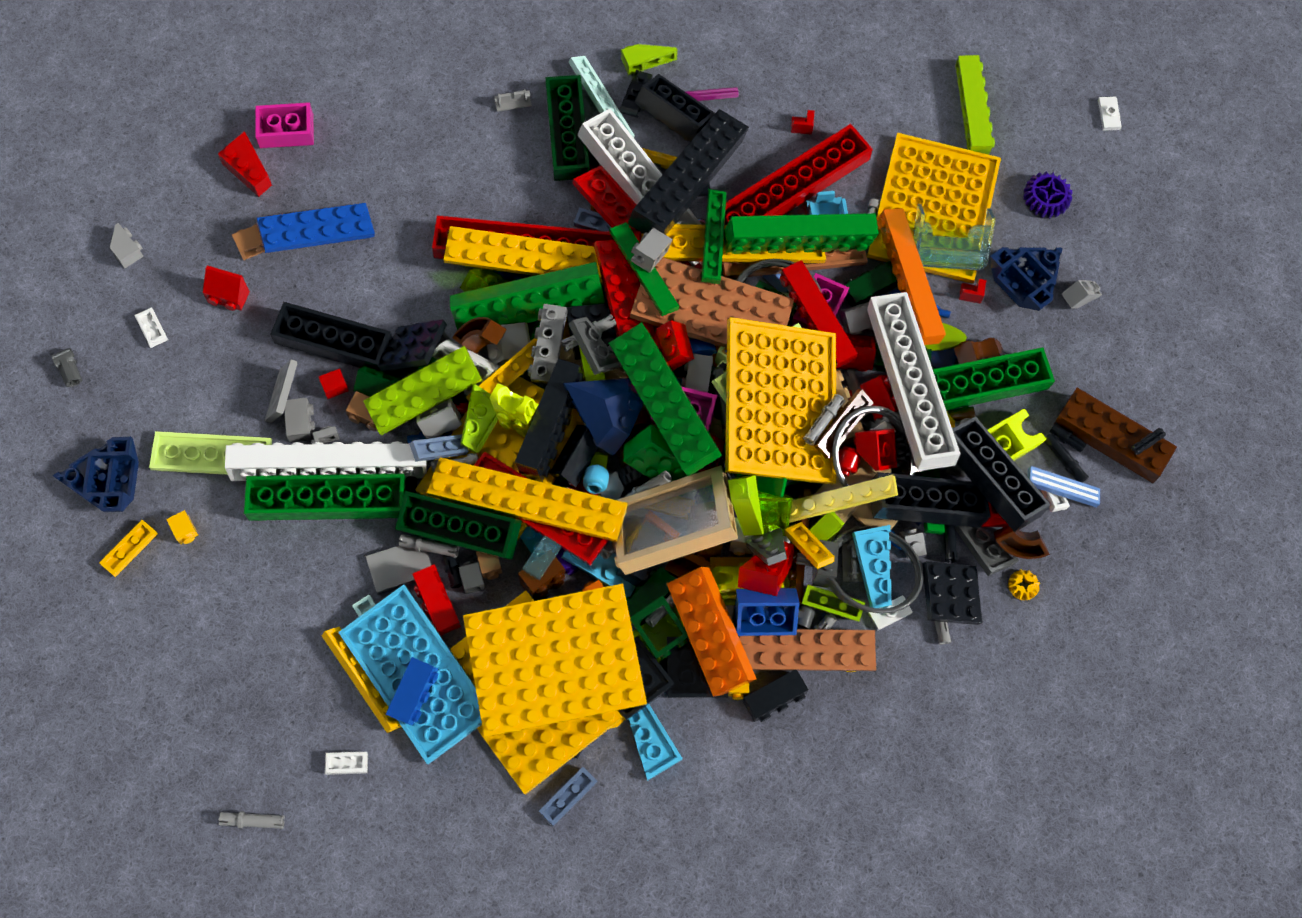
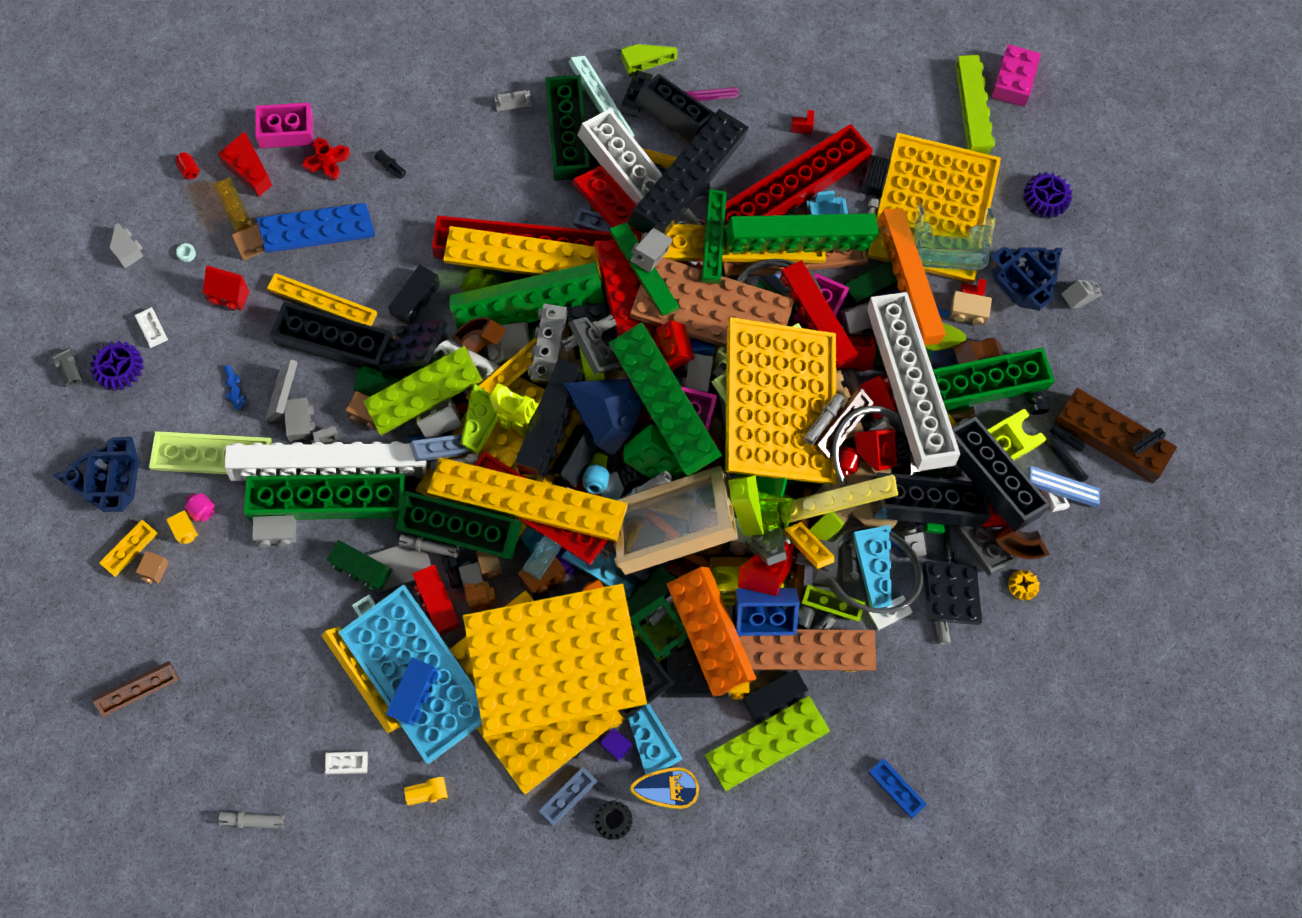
(107, 363): none -> dark purple gear
(135, 689): none -> reddish brown plate
(151, 568): none -> medium nougat brick
(185, 252): none -> light aqua tile
(187, 165): none -> red brick
(199, 507): none -> dark pink head
(232, 204): none -> clear yellow brick
(235, 393): none -> blue animal
(274, 530): none -> light grey brick
(320, 300): none -> yellow plate
(326, 158): none -> red plant
(333, 383): red panel -> none
(359, 565): none -> dark green brick
(390, 164): none -> black axle
(414, 294): none -> black brick
(429, 791): none -> yellow piece
(480, 597): none -> clear orange brick
(604, 829): none -> black tyre
(615, 744): none -> dark purple brick
(667, 788): none -> shield
(767, 743): none -> lime plate
(875, 175): none -> black brick
(897, 788): none -> blue plate
(970, 308): none -> tan brick
(1016, 75): none -> dark pink brick
(1038, 403): none -> black wheel
(1109, 113): white plate -> none

